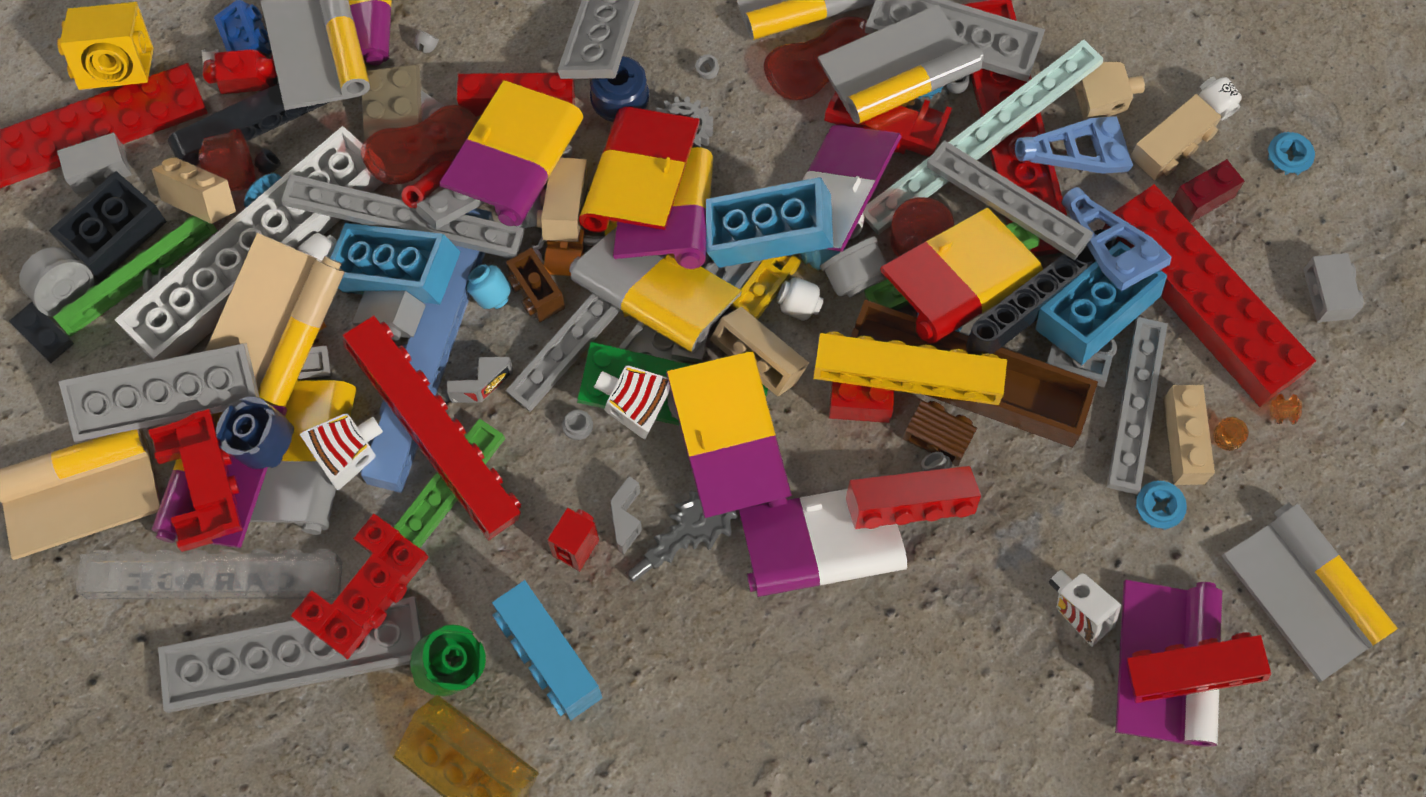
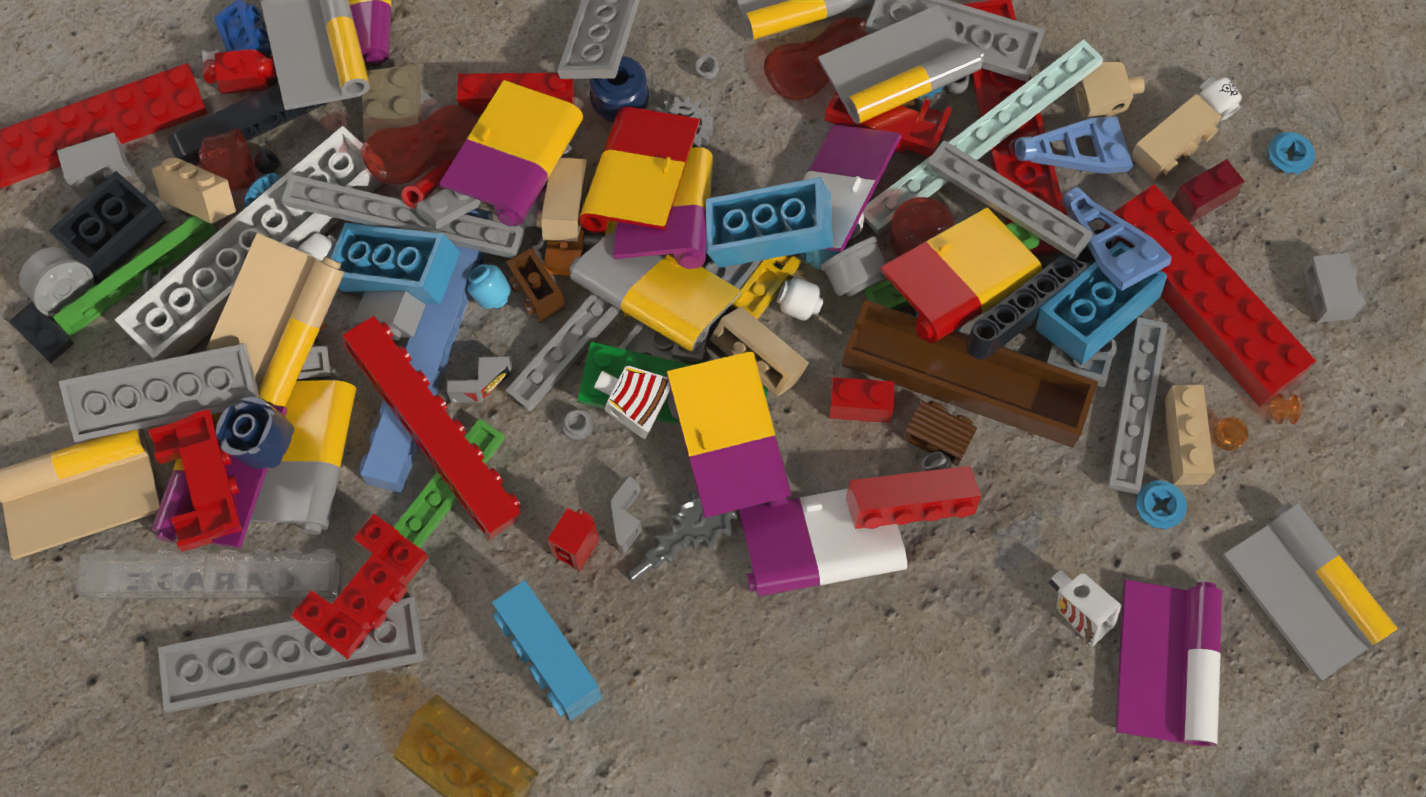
(106, 45): yellow brick -> none
(342, 447): white torso -> none
(429, 41): light grey hinge -> none
(455, 645): green brick -> none
(910, 368): yellow brick -> none
(1198, 668): red brick -> none

